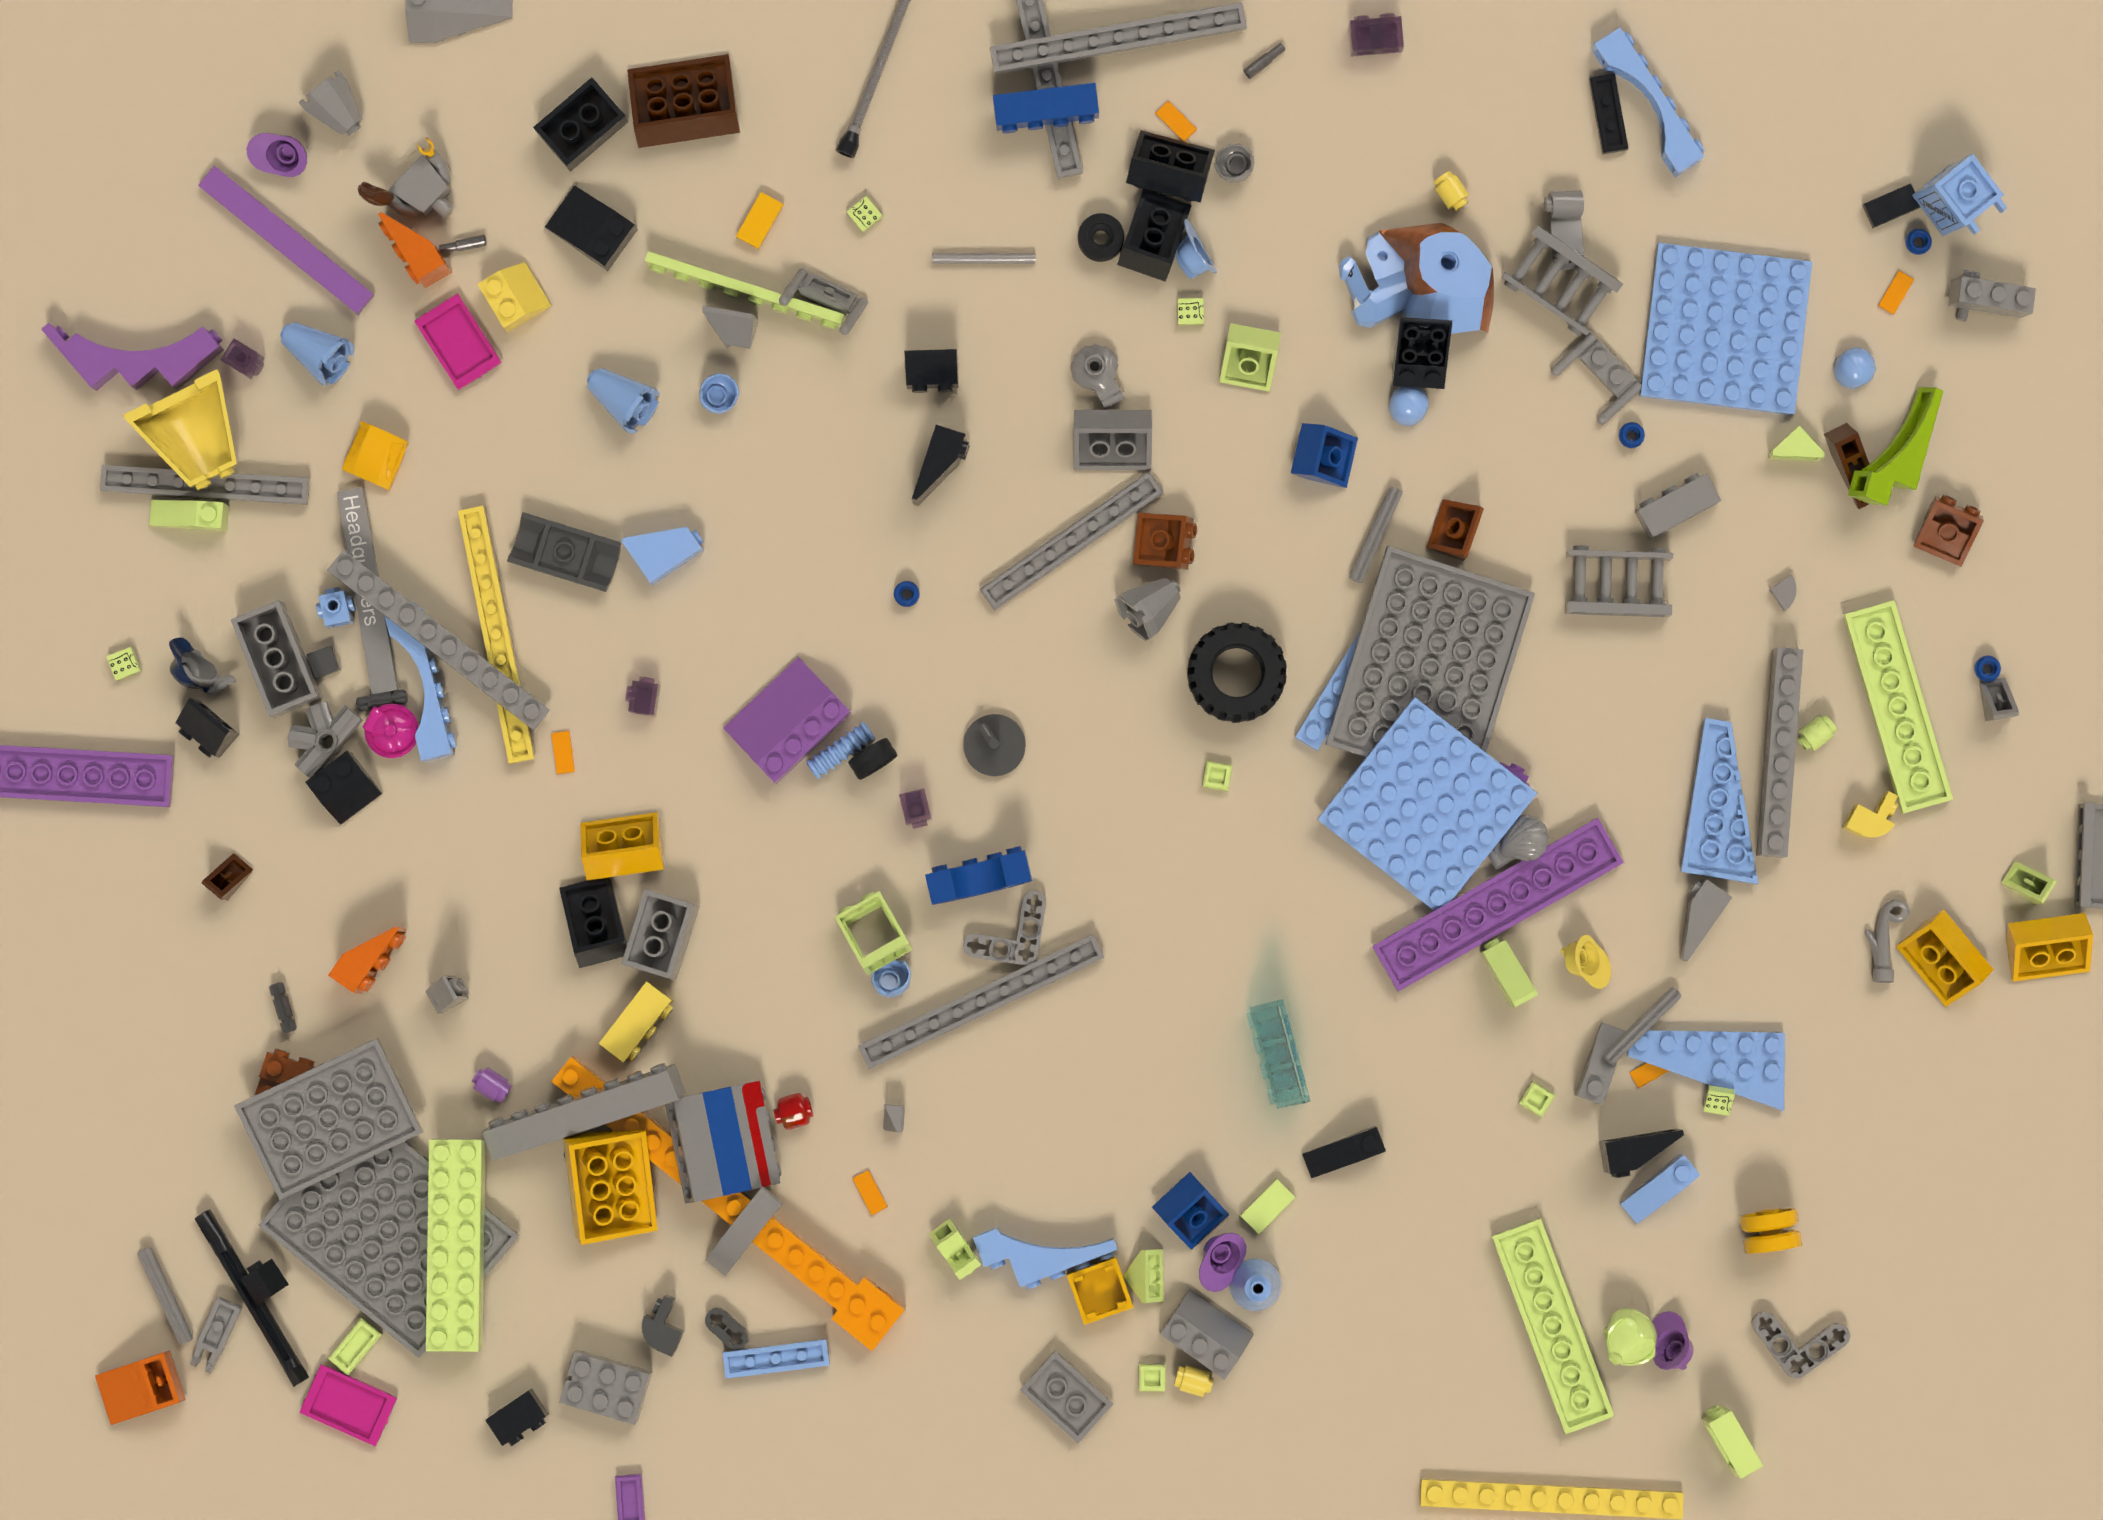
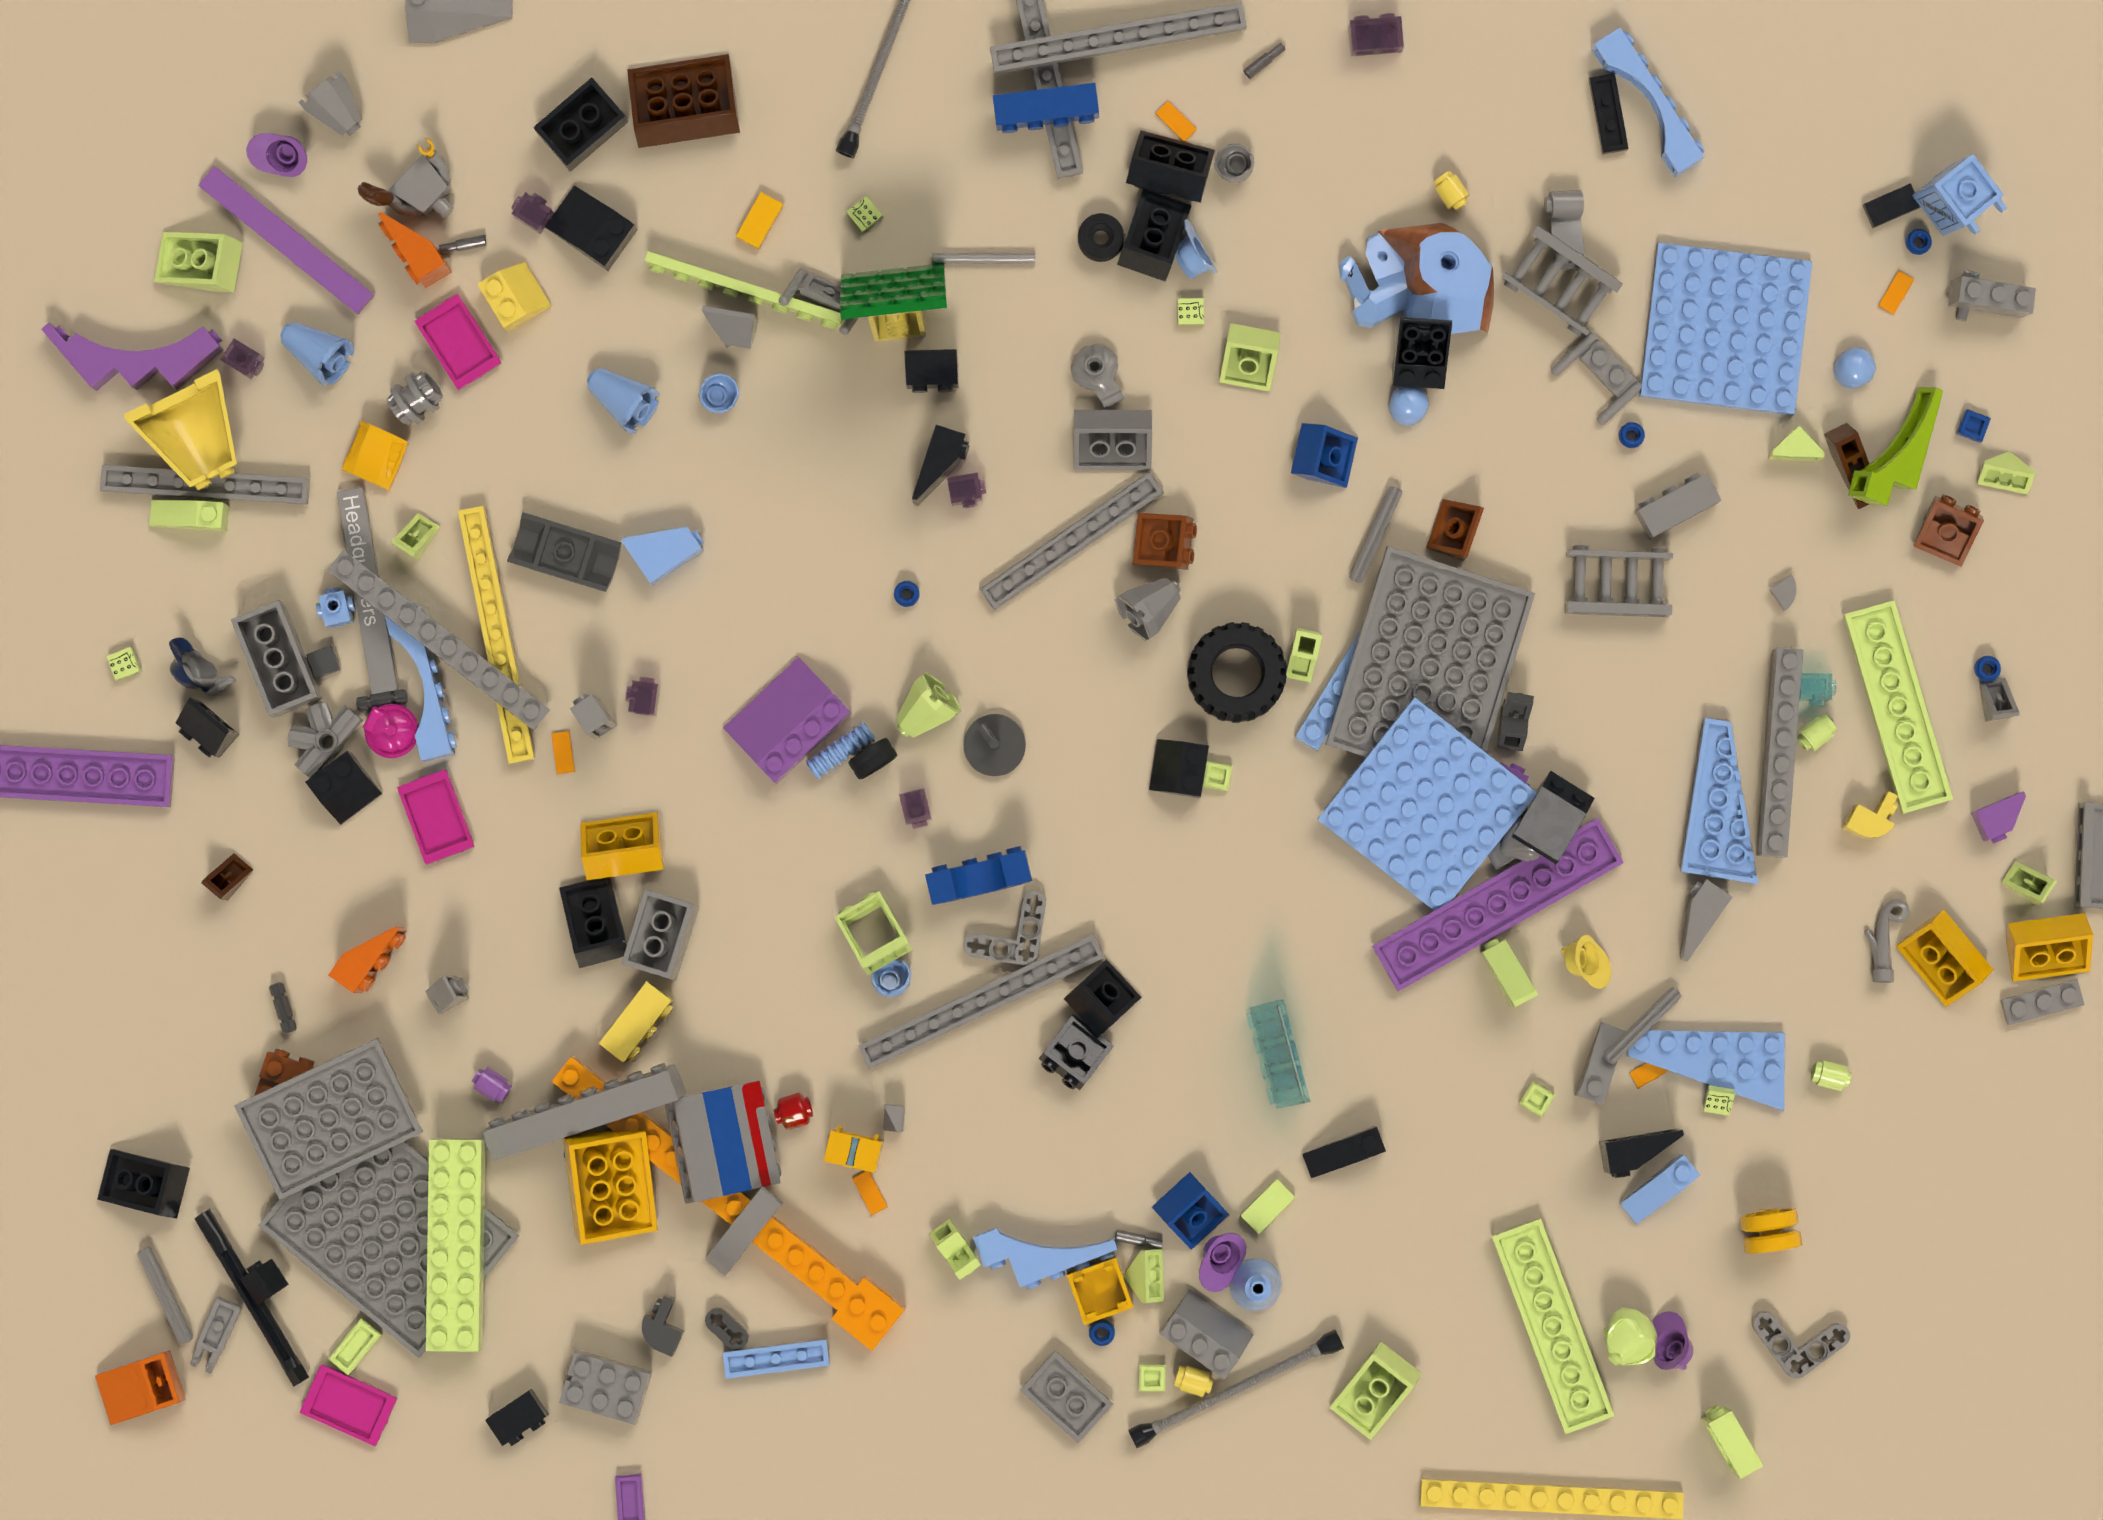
(143, 1183): none -> black slope
(198, 261): none -> yellowish green slope
(414, 398): none -> light grey piece
(416, 536): none -> yellowish green slope
(436, 817): none -> dark pink piece
(532, 211): none -> clear purple brick
(592, 716): none -> light grey brick
(853, 1150): none -> yellow container
(894, 299): none -> green piece
(926, 707): none -> yellowish green cone
(966, 490): none -> clear purple brick
(1075, 1053): none -> plate
(1101, 1341): none -> blue plate
(1102, 998): none -> black slope
(1137, 1239): none -> flat silver pin
(1144, 1433): none -> light grey hose
(1179, 768): none -> black slope
(1303, 654): none -> yellowish green brick
(1376, 1390): none -> yellowish green slope
(1514, 721): none -> dark grey brick
(1553, 817): none -> slope
(1817, 688): none -> clear light blue brick
(1830, 1075): none -> yellowish green brick
(1973, 426): none -> blue tile
(1998, 817): none -> medium lavender slope
(2007, 473): none -> yellowish green slope
(2042, 1002): none -> light grey plate

